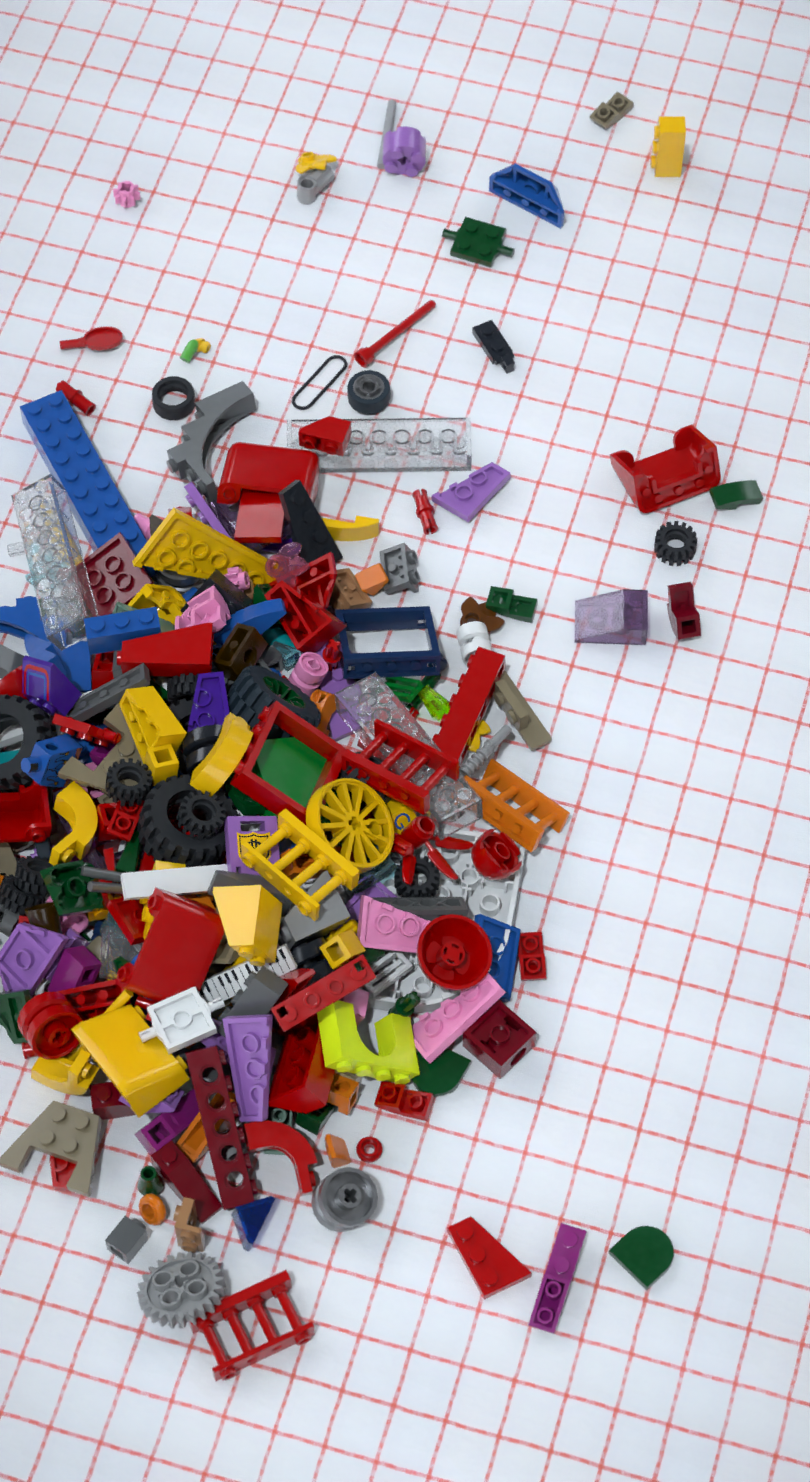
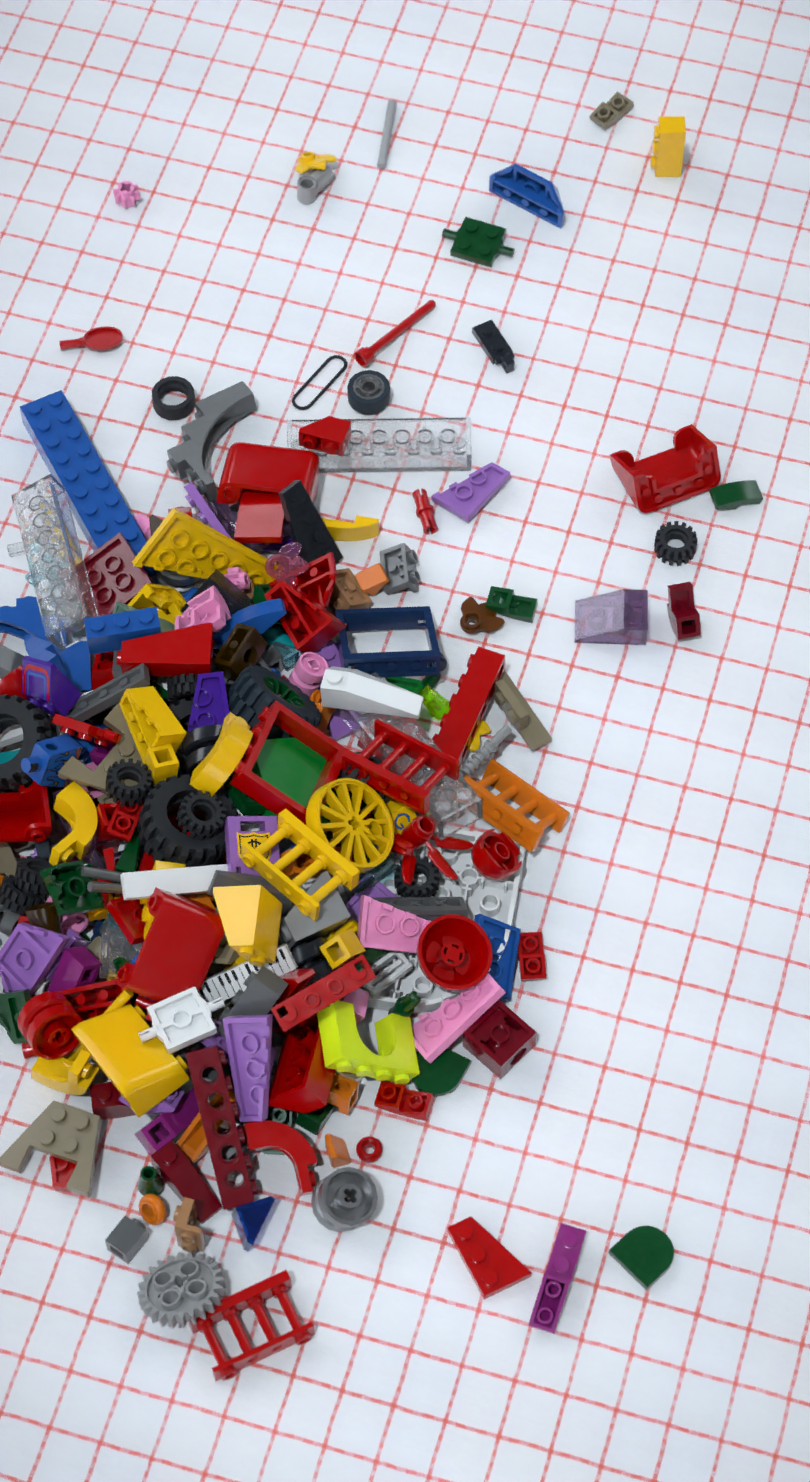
(76, 398): red axle -> none
(193, 347): bright green arm -> none
(332, 654): red axle -> none
(365, 693): none -> white wedge
(404, 151): medium lavender brick -> none
(470, 637): white wheel -> none

